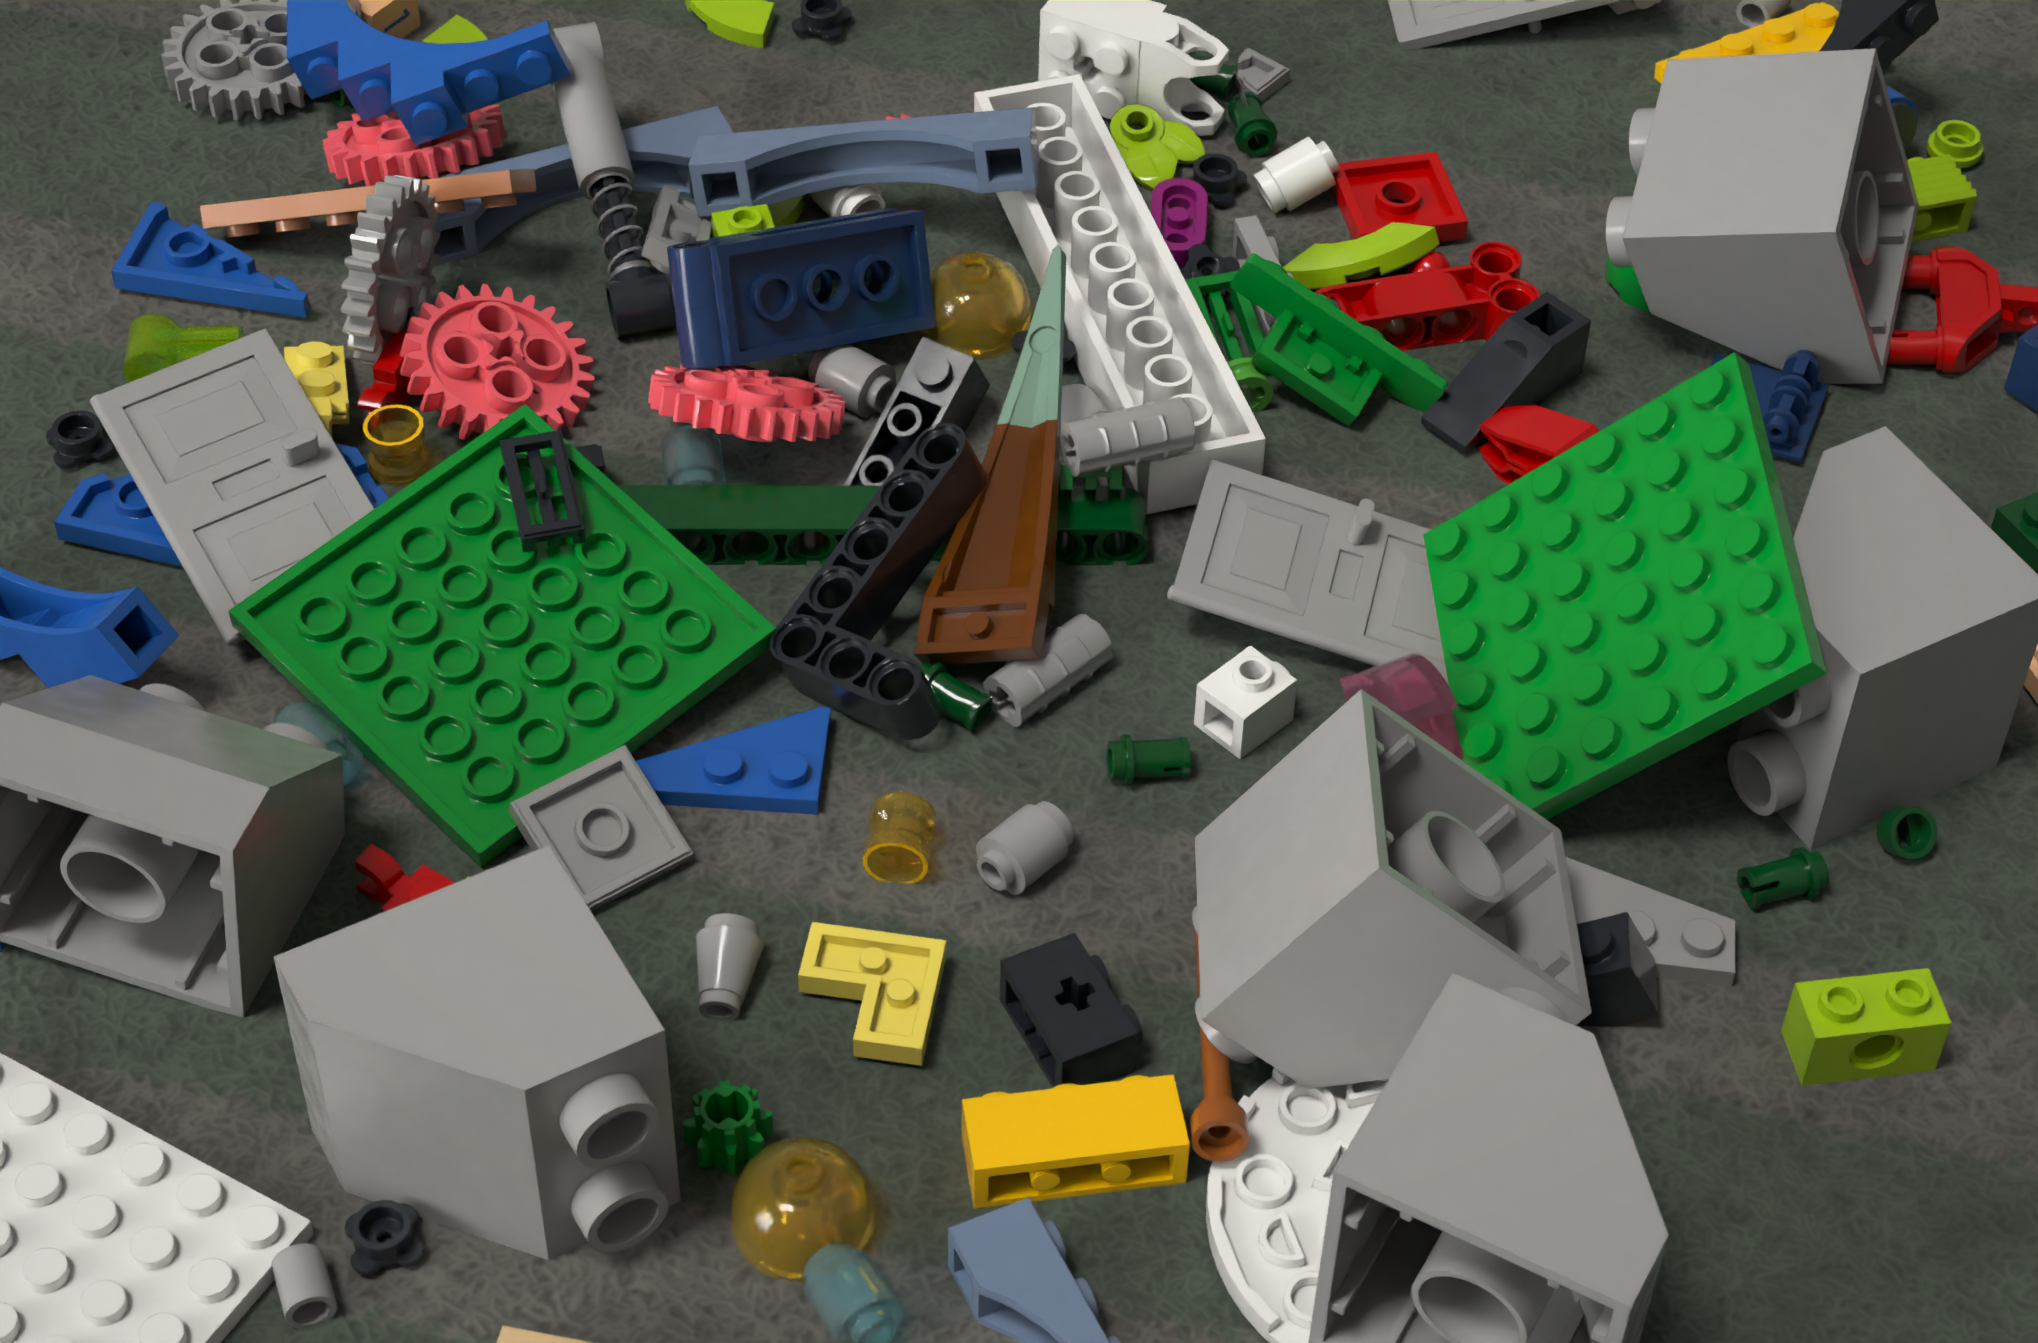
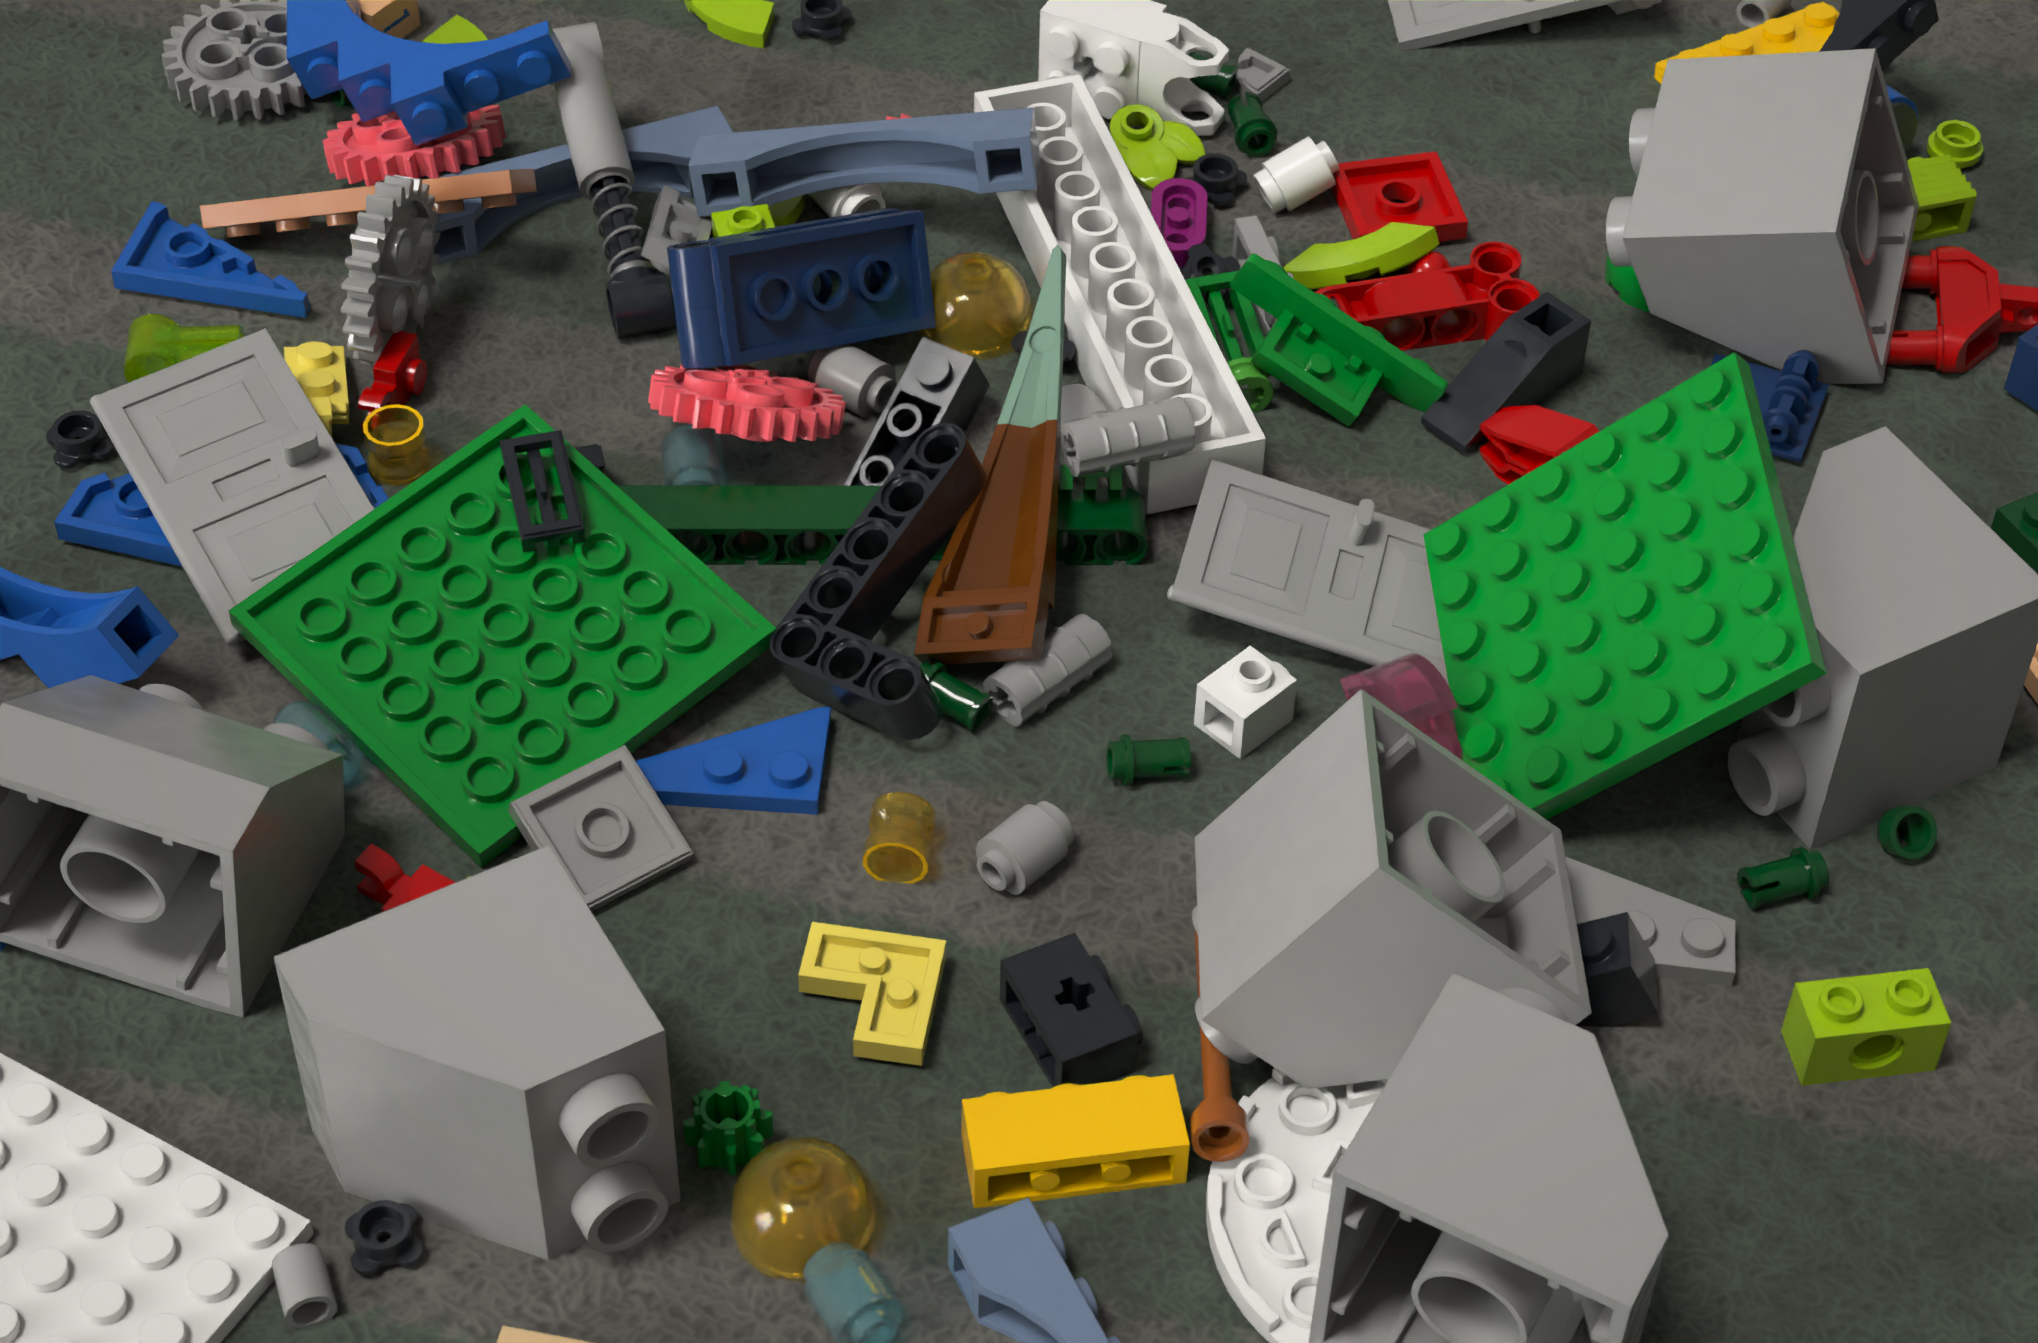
(491, 357): coral gear -> none
(726, 963): light grey cone -> none

